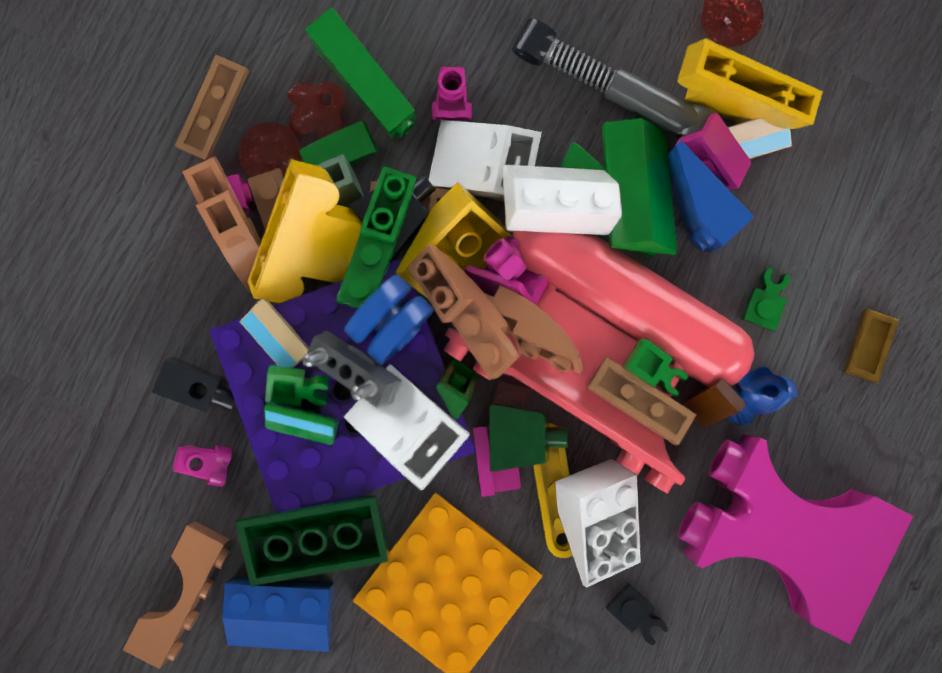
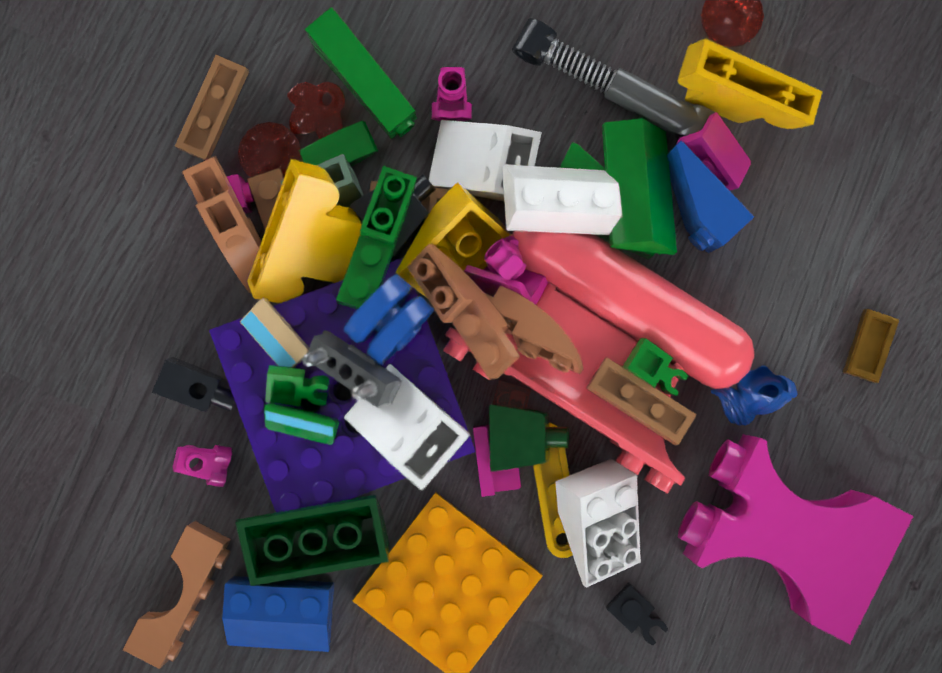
(457, 386): green slope -> none
(714, 403): reddish brown tile -> none
(760, 137): slope -> none
(764, 305): green plate -> none

